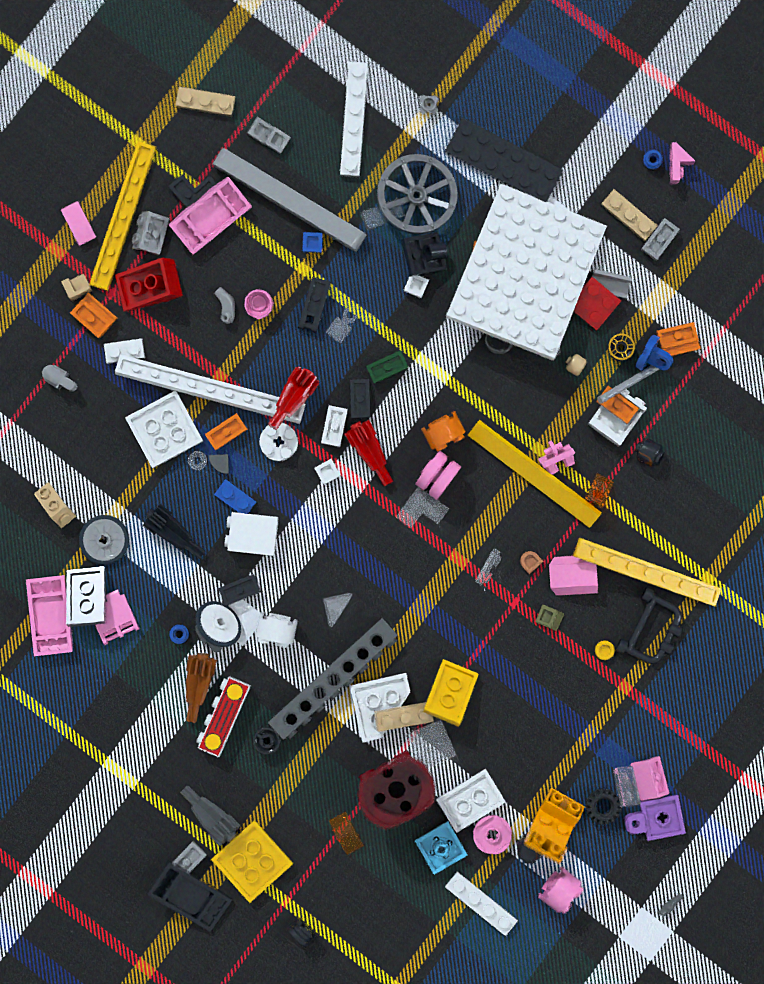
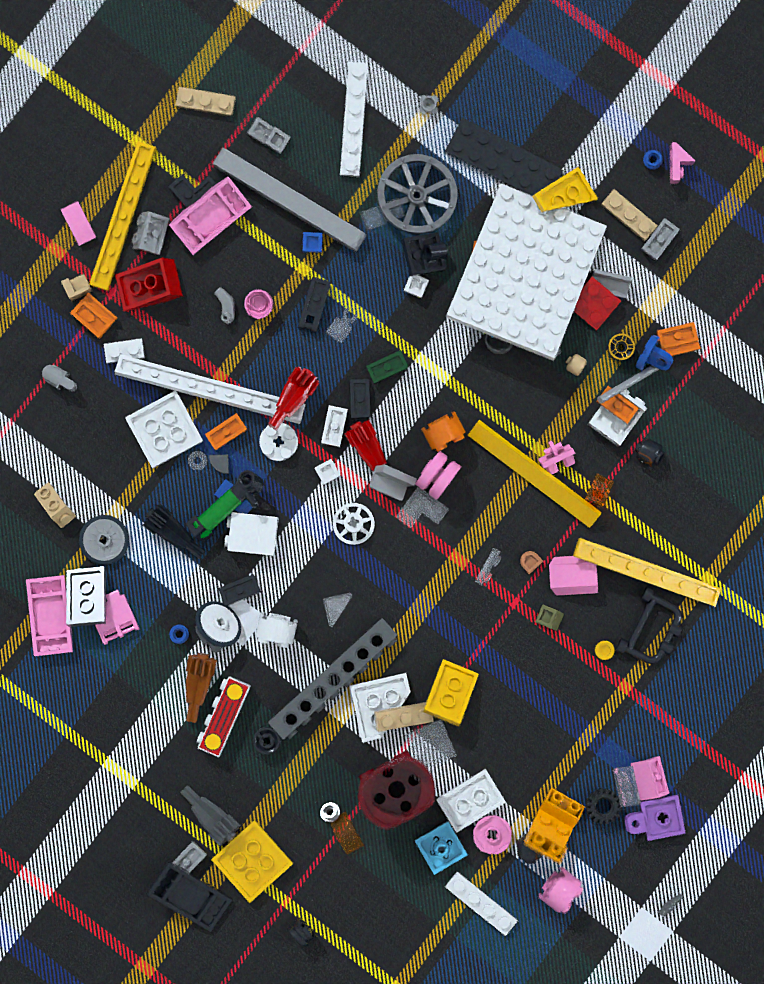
(243, 489): none -> piece
(326, 808): none -> plate
(353, 523): none -> white wheel
(391, 481): none -> light grey panel
(565, 192): none -> yellow wing

